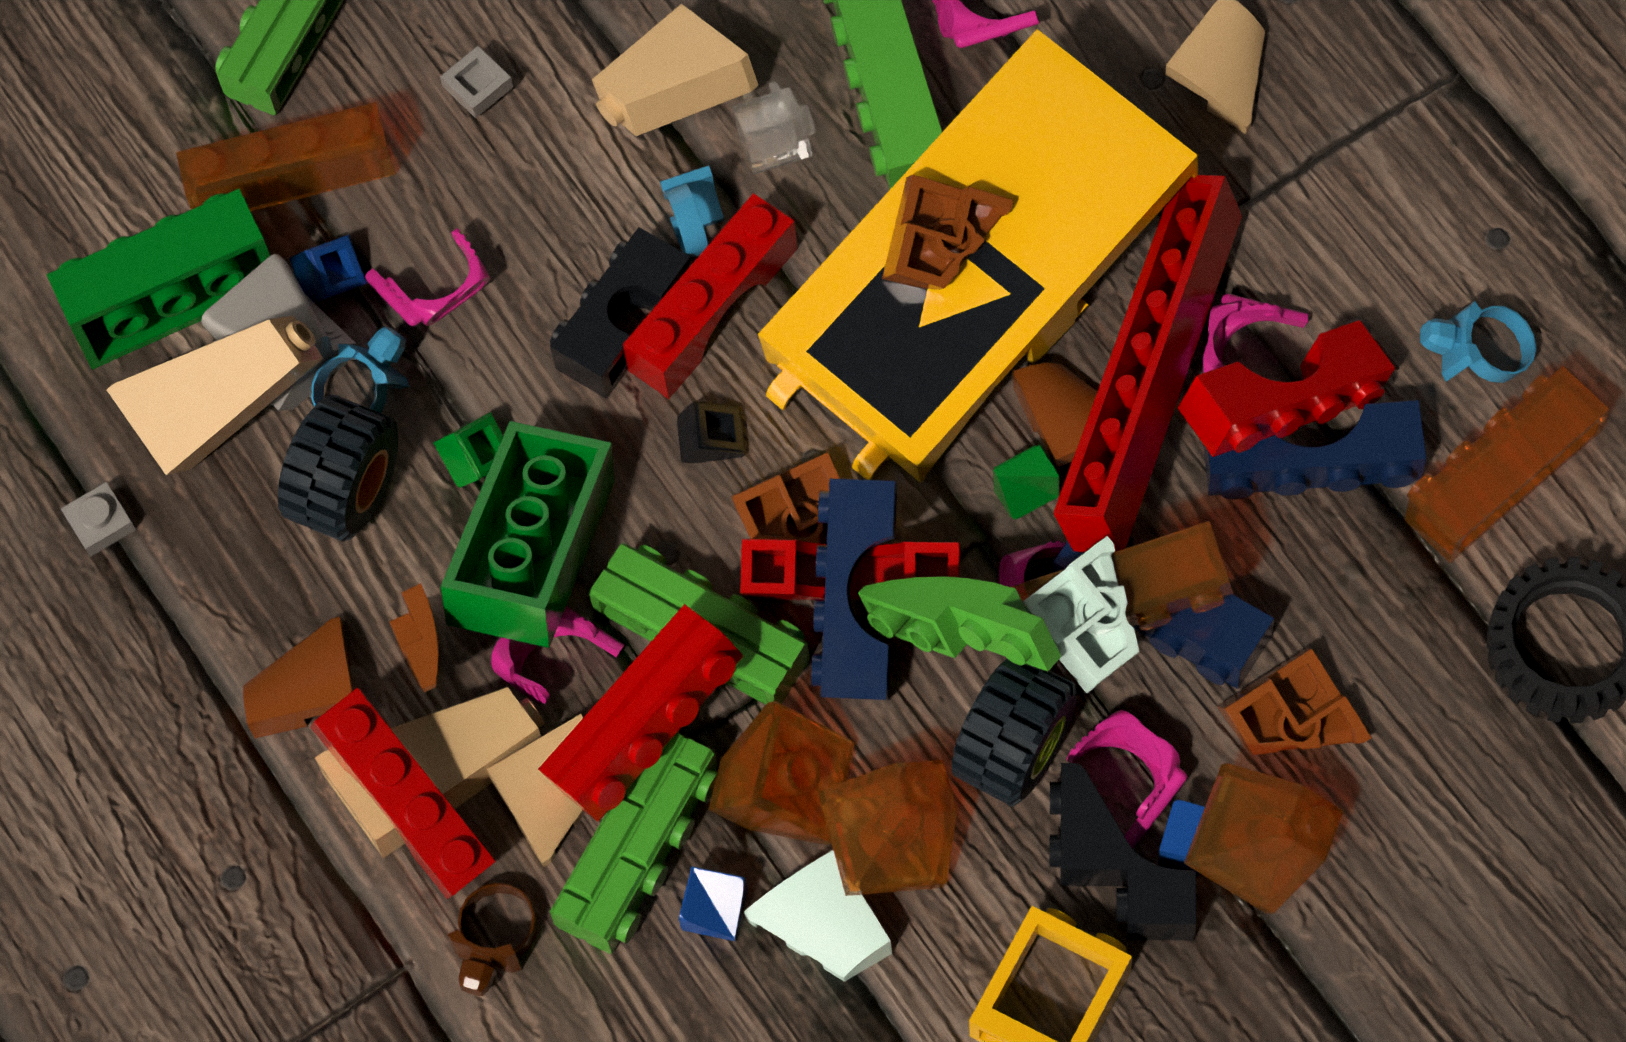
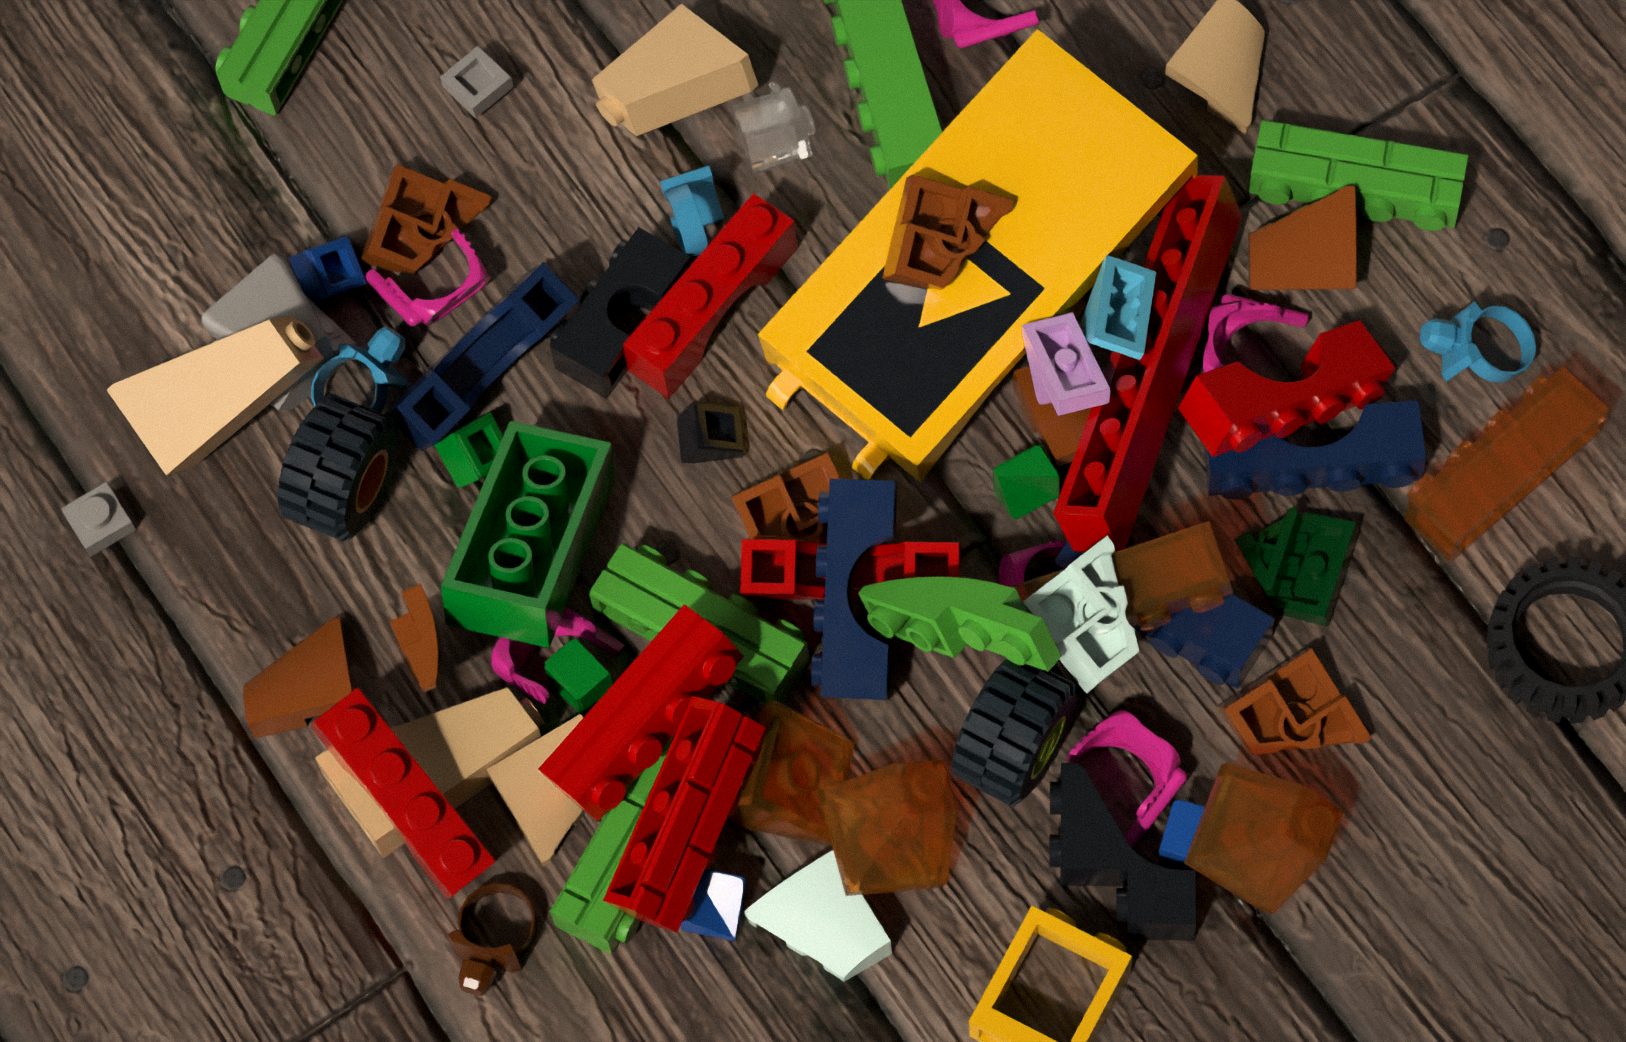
(158, 278): green brick -> none
(290, 159): clear orange brick -> none
(418, 219): none -> dark orange slope
(481, 356): none -> dark blue arch
(577, 676): none -> green slope
(685, 814): none -> red brick
(1063, 365): none -> lavender slope
(1119, 307): none -> medium azure slope
(1301, 563): none -> dark green slope
(1308, 247): none -> dark orange slope
(1387, 175): none -> bright green brick

